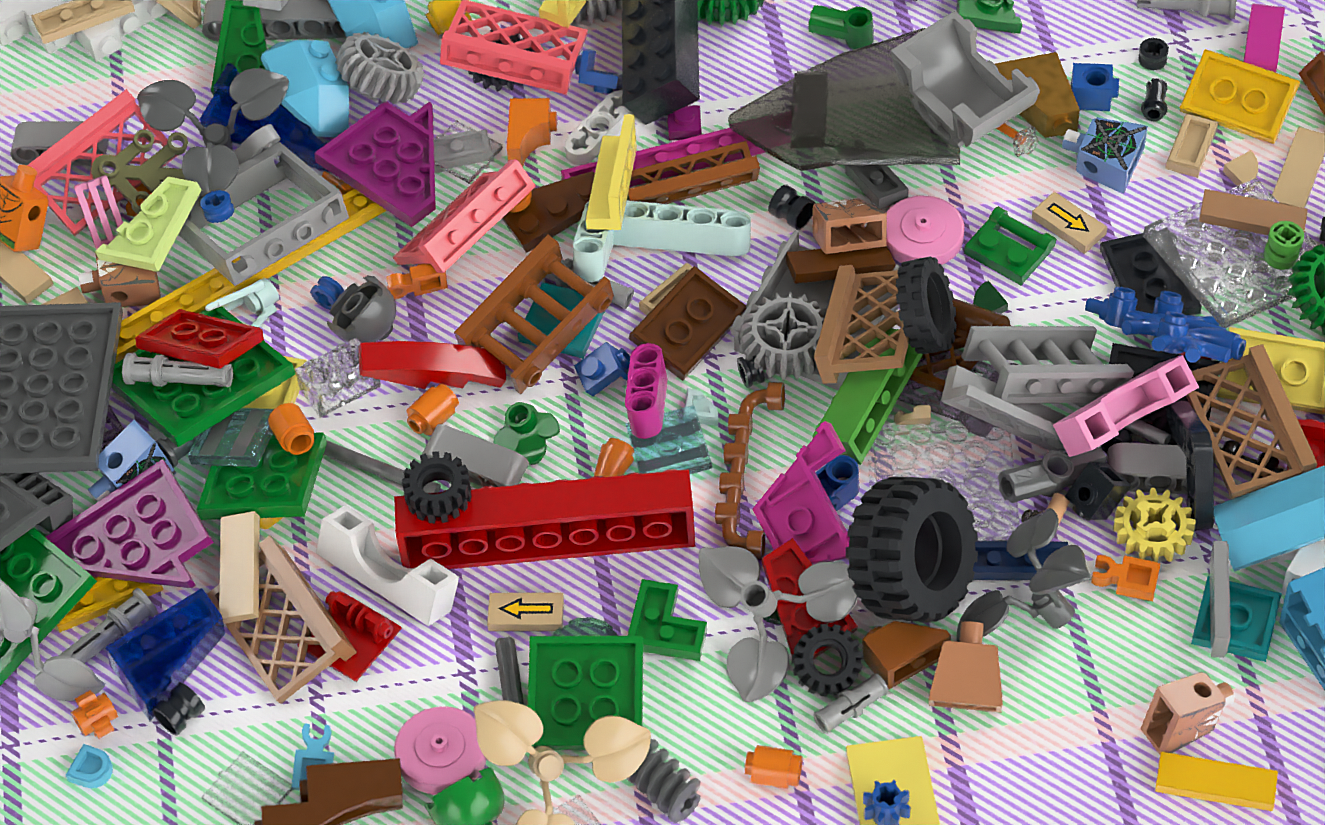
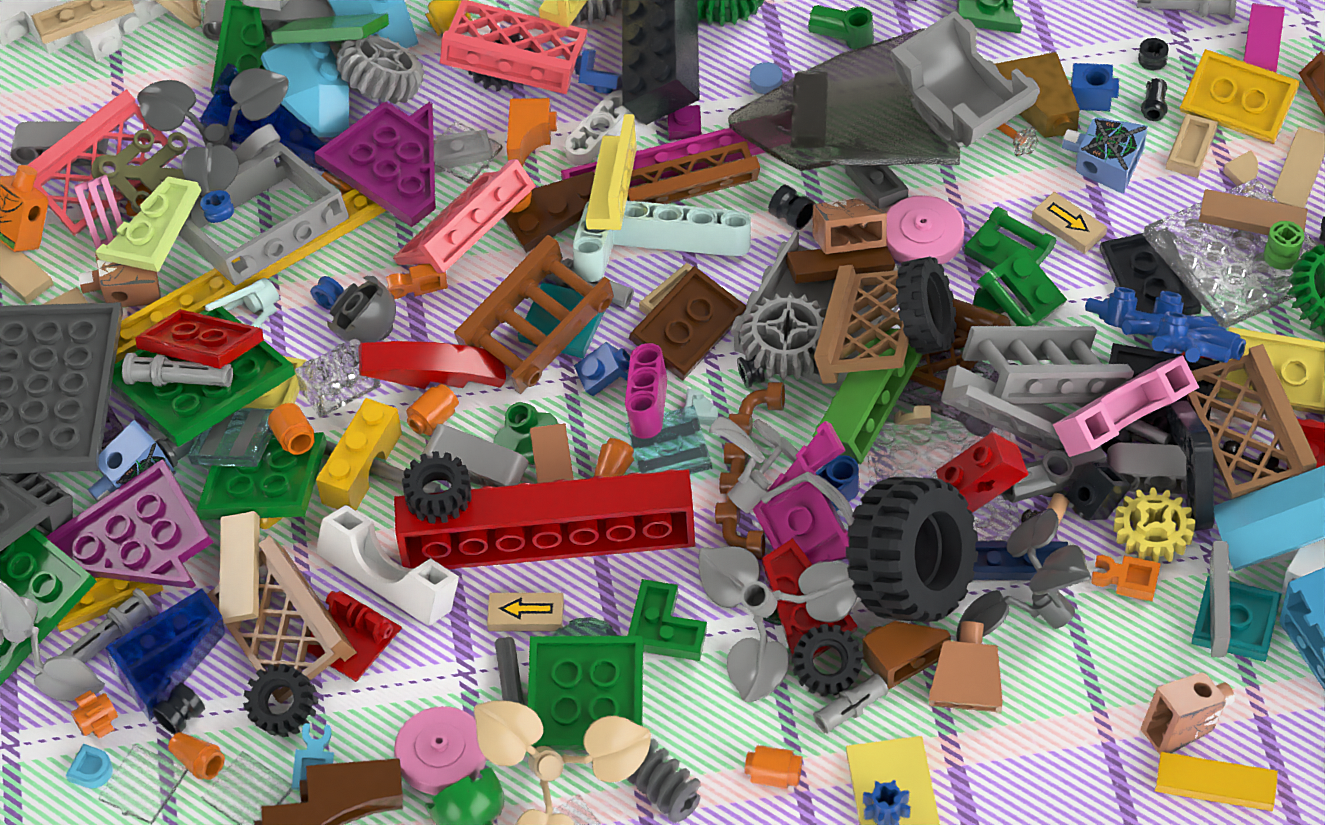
(142, 784): none -> clear piece
(197, 755): none -> orange cone
(263, 688): none -> black tyre
(330, 28): none -> green tile
(368, 436): none -> yellow arch
(551, 453): none -> nougat tile
(753, 486): none -> light grey plant
(765, 77): none -> medium blue tile
(985, 470): none -> red brick
(1028, 284): none -> green plate

